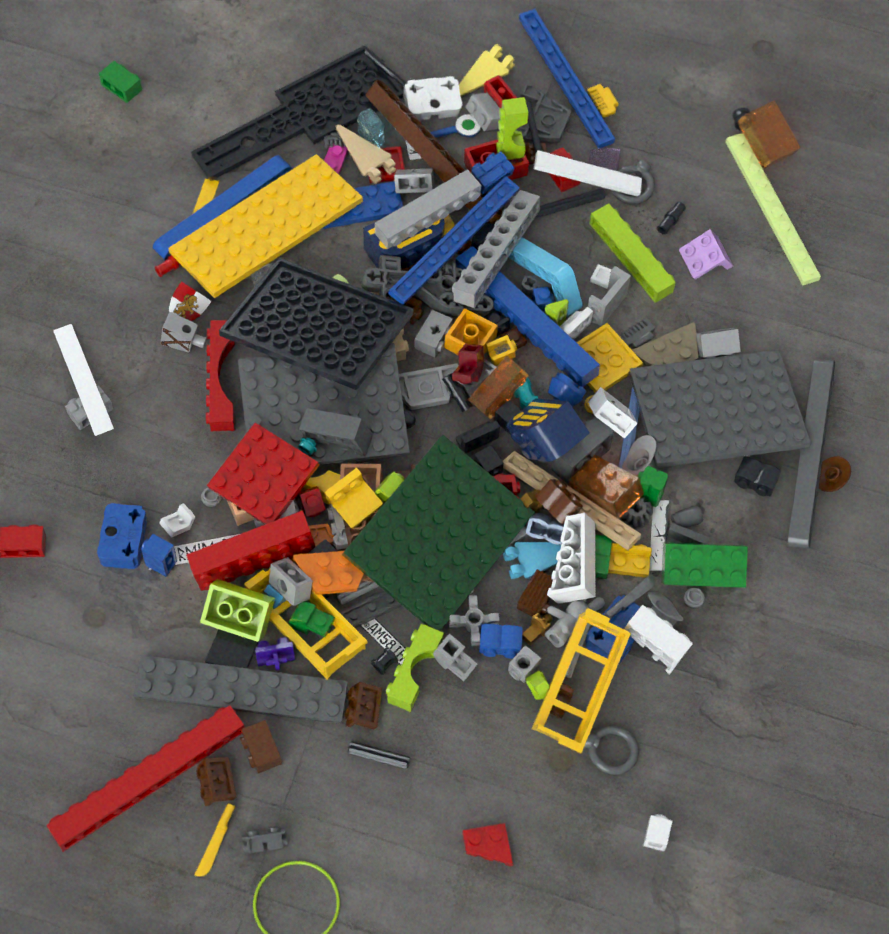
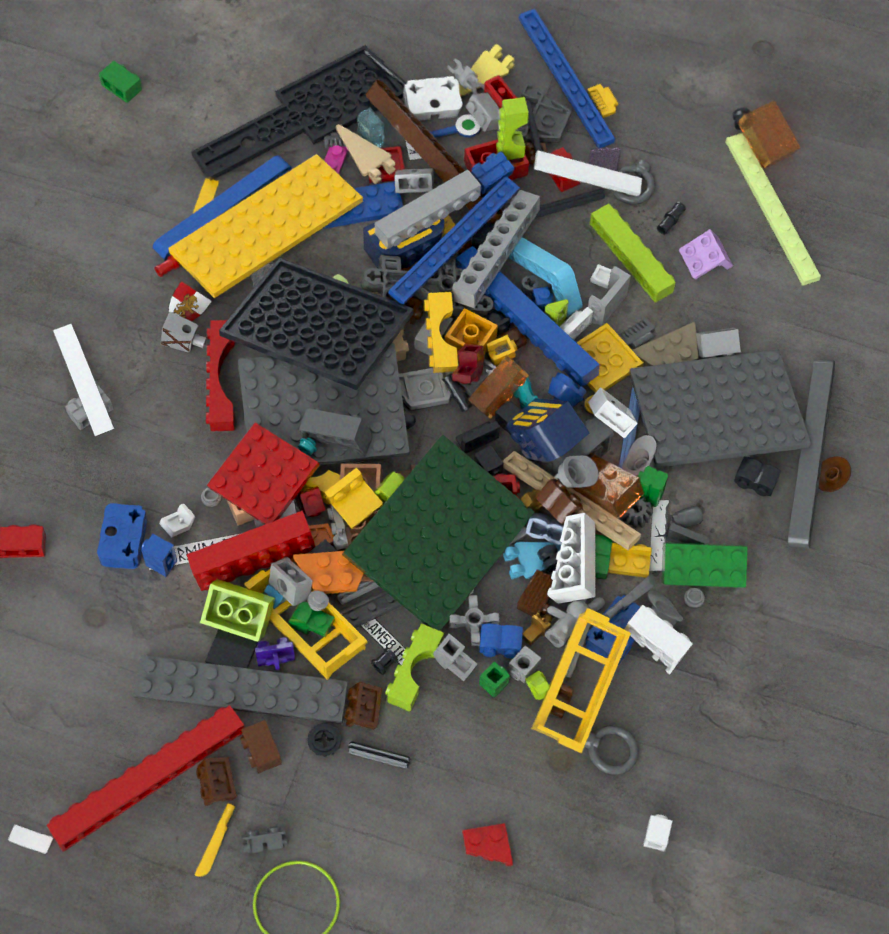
(30, 839): none -> white sticker
(318, 600): none -> light grey plate
(331, 734): none -> black gear
(443, 355): none -> yellow arch
(466, 76): none -> light grey pin
(494, 679): none -> green brick
(548, 556): none -> black wheel
(577, 472): none -> light grey piece

